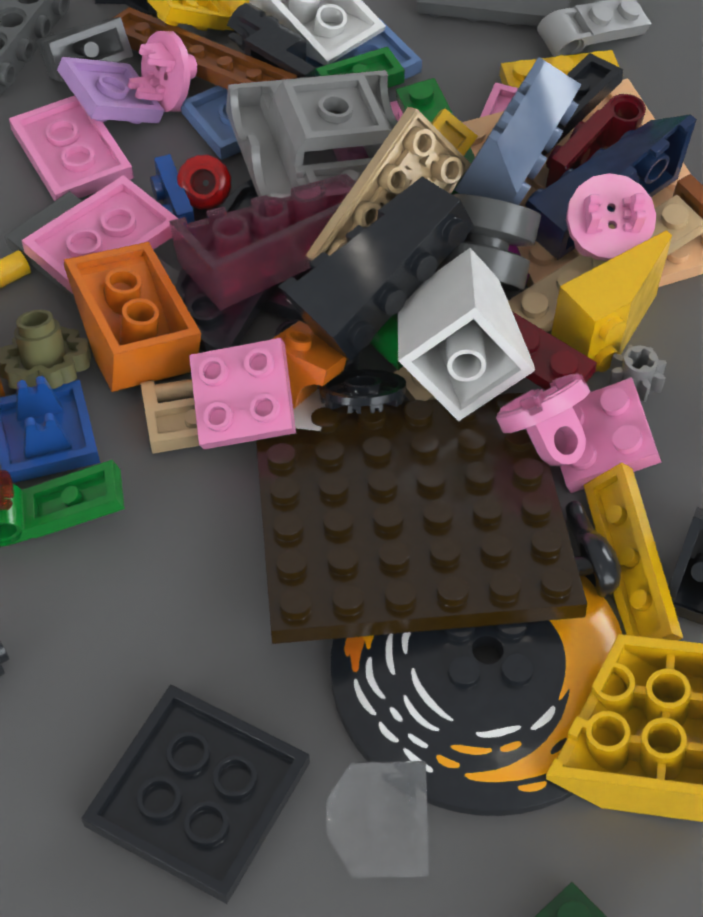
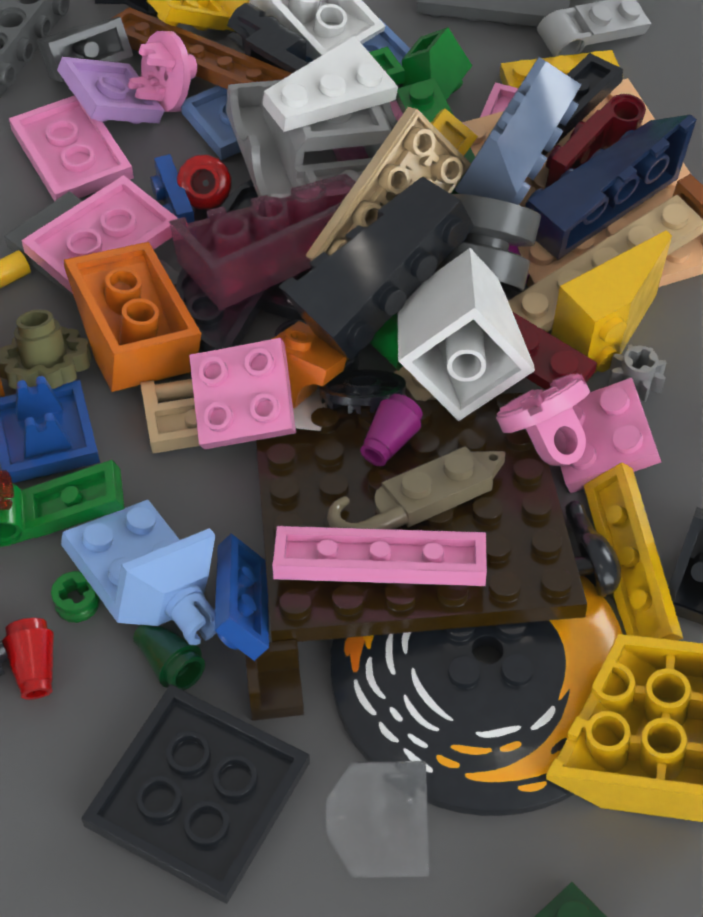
(30, 656): none -> red cone
(65, 606): none -> green bush
(145, 569): none -> light blue plate
(170, 656): none -> dark green cone
(241, 598): none -> blue plate
(275, 682): none -> dark brown panel
(330, 87): none -> white wing
(380, 556): none -> bright pink plate
(391, 428): none -> magenta cone
(426, 490): none -> dark tan plate
(437, 57): none -> green slope
(589, 217): bright pink plate -> none

